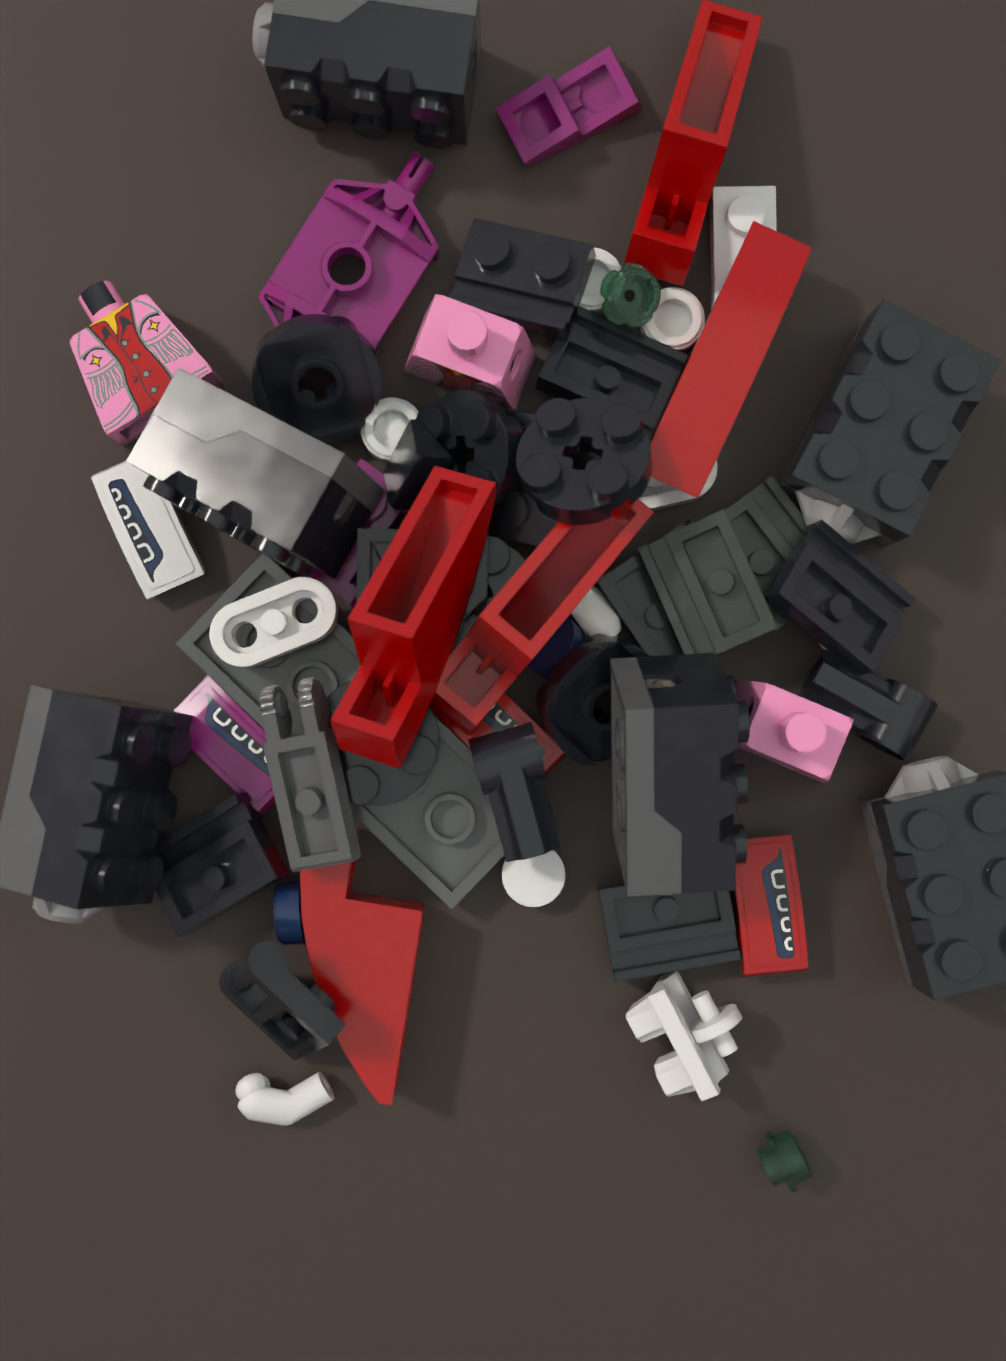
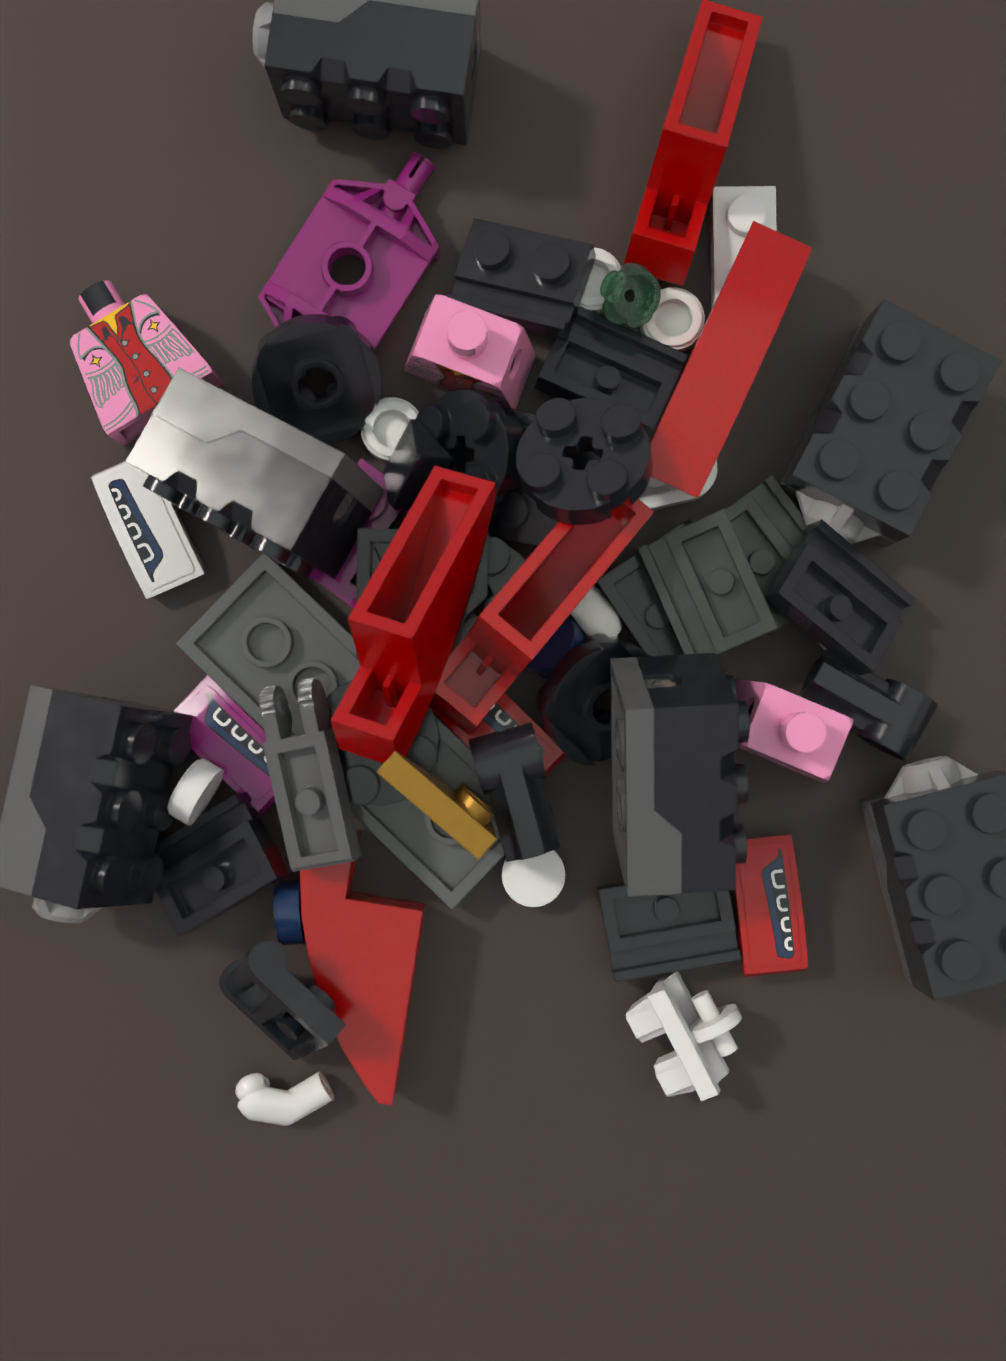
(194, 791): none -> white tile
(275, 621): white plate -> none
(457, 813): none -> pearl gold wing
(569, 109): magenta slope -> none
(784, 1159): clear green plate -> none

